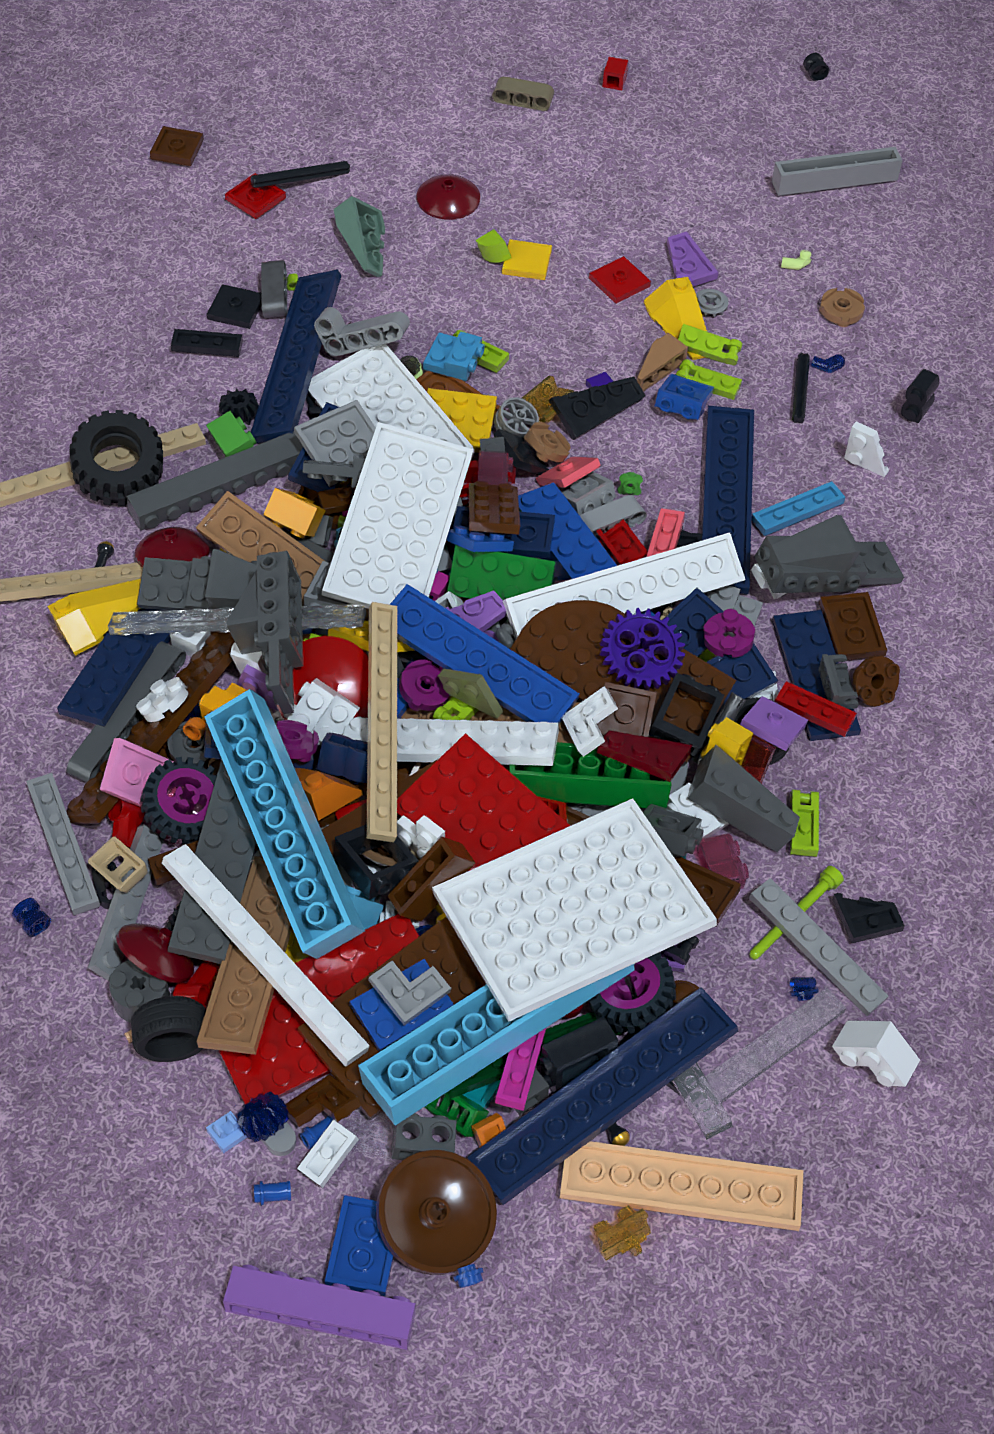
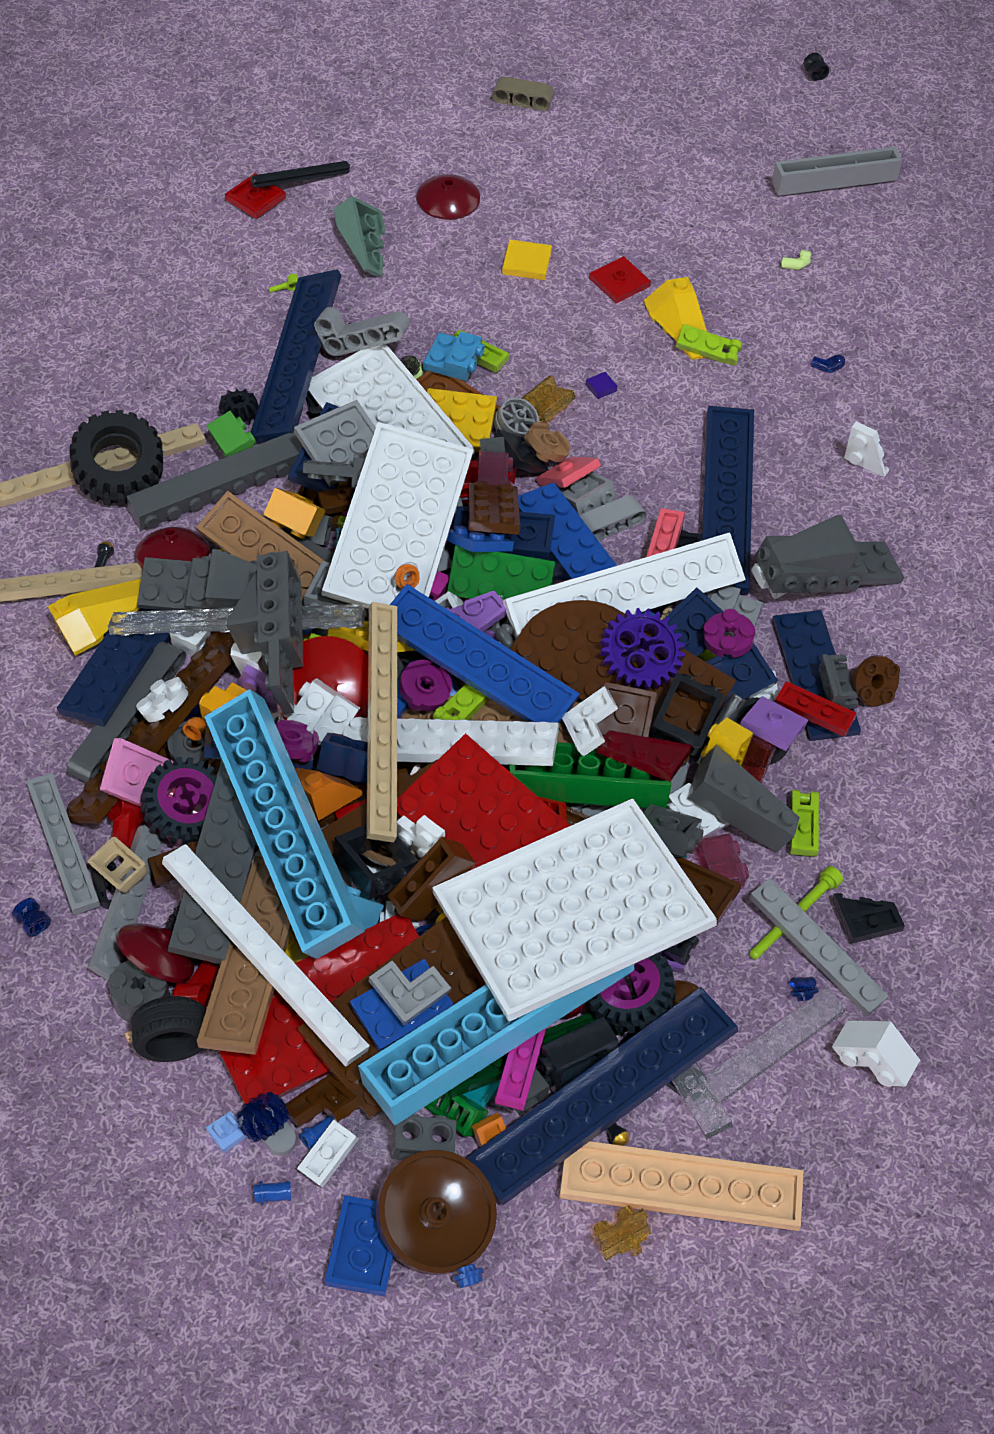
(176, 146): reddish brown plate -> none
(206, 342): black plate -> none
(235, 306): black plate -> none
(274, 288): flat silver beam -> none
(320, 1306): medium lavender brick -> none
(413, 578): none -> orange plate
(470, 689): olive wing -> none
(493, 247): lime brick -> none
(592, 406): black wing -> none
(615, 73): red brick -> none
(622, 543): red bracket -> none
(630, 478): bright green plate -> none
(663, 358): medium nougat slope -> none
(683, 397): blue plate -> none
(690, 260): medium lavender wing -> none
(712, 296): light grey gear -> none
(723, 384): lime plate -> none
(798, 508): dark azure plate -> none
(800, 389): black axle -> none
(842, 316): medium nougat plate -> none
(853, 625): reddish brown plate -> none
(920, 395): black brick -> none

